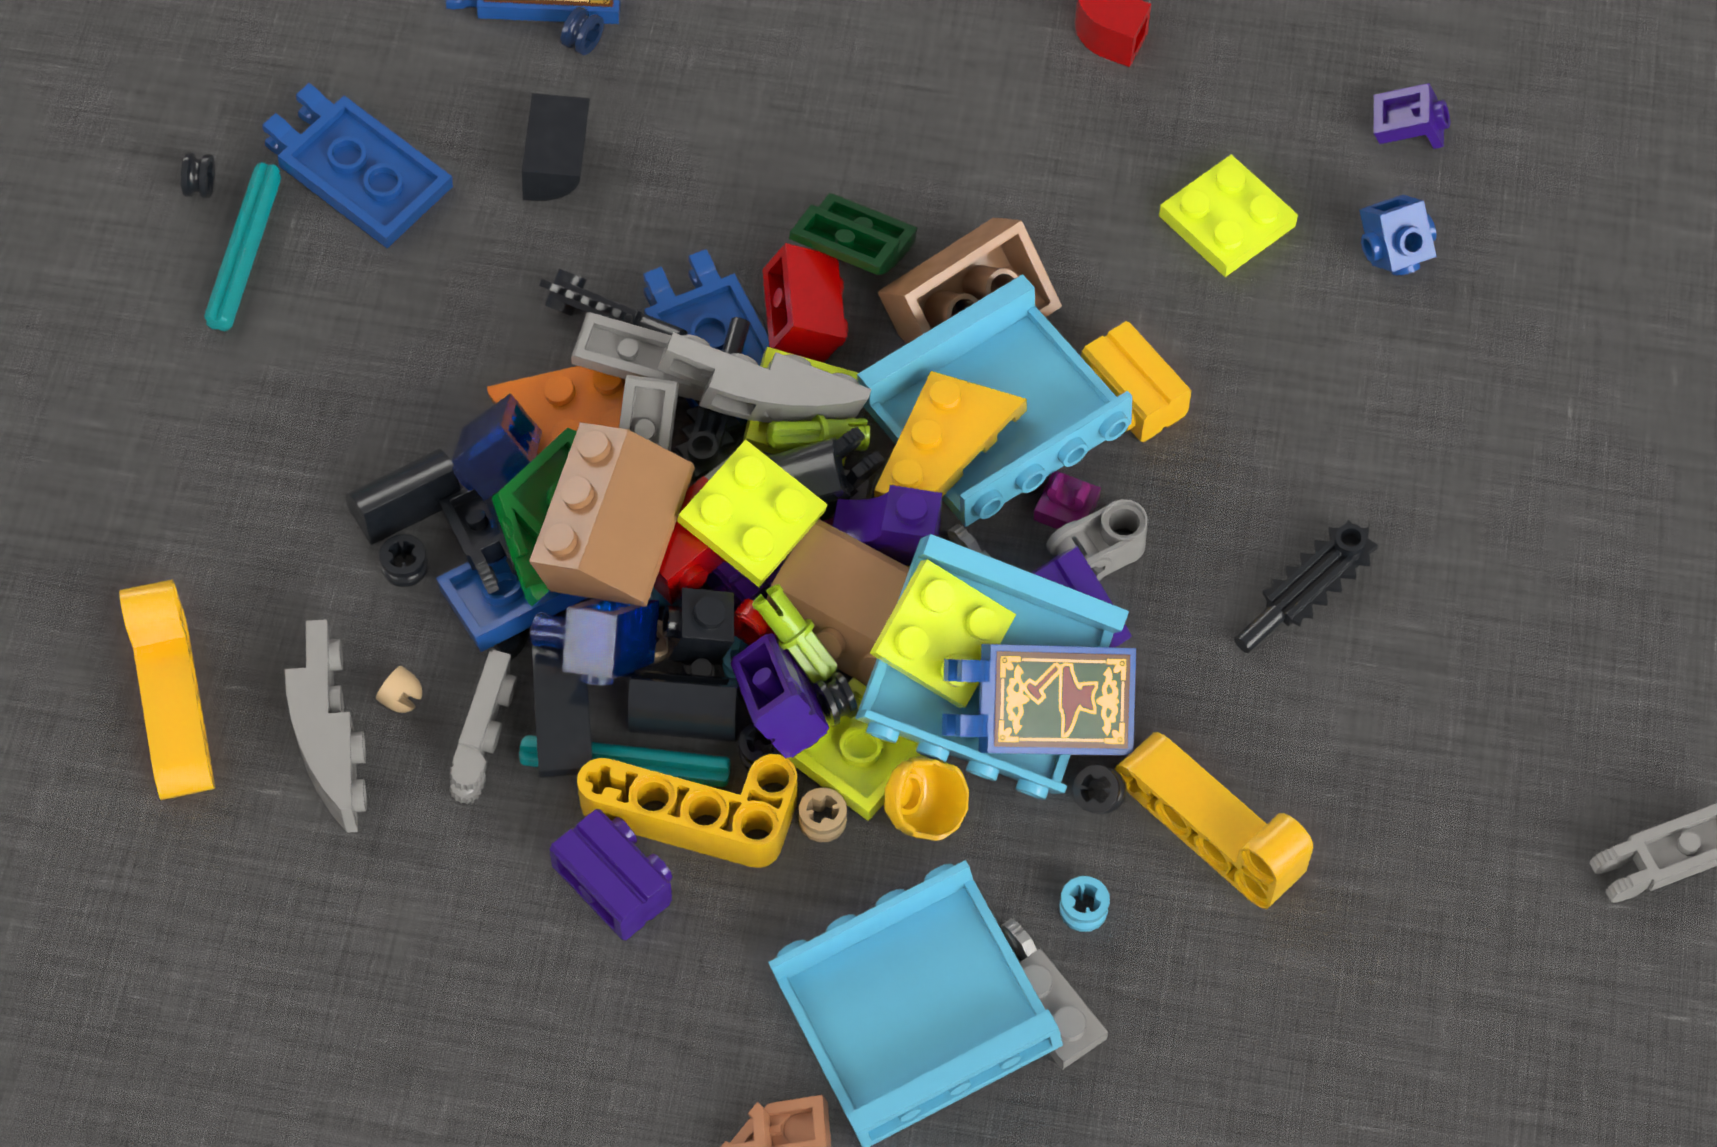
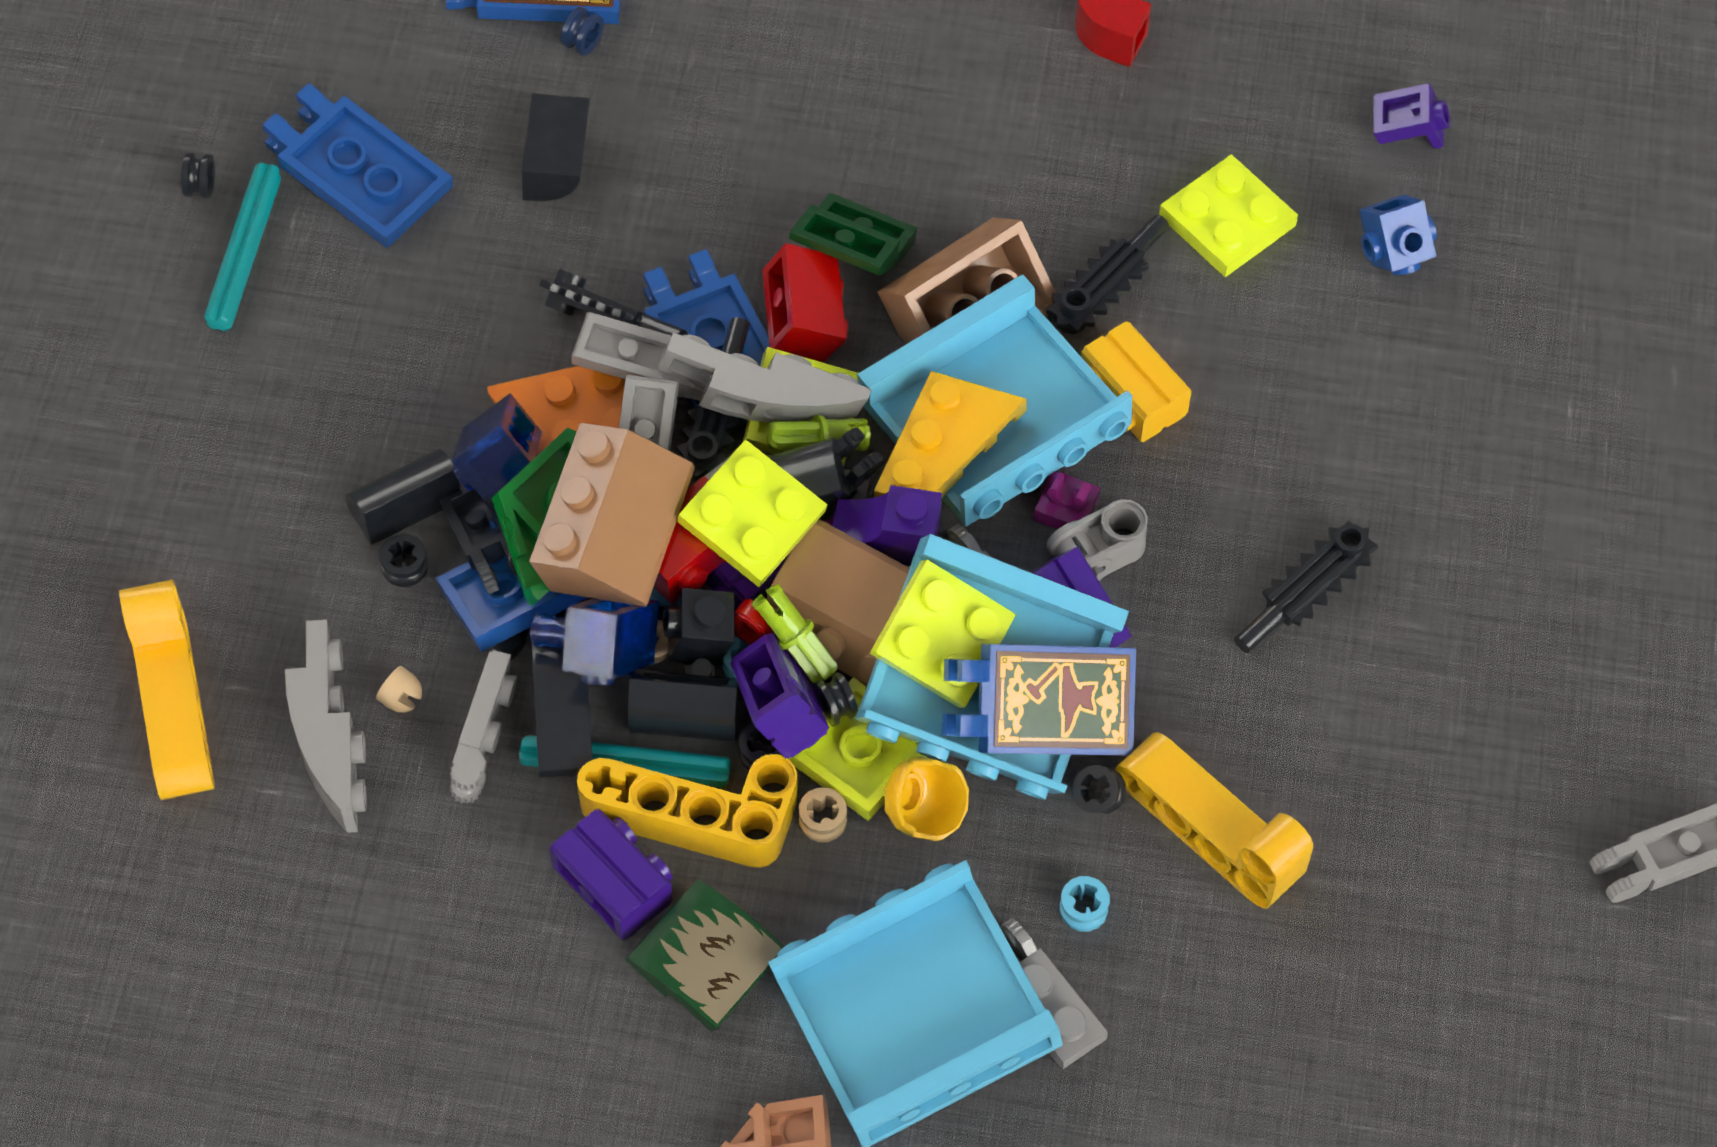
(705, 954): none -> slope
(1104, 278): none -> black piece

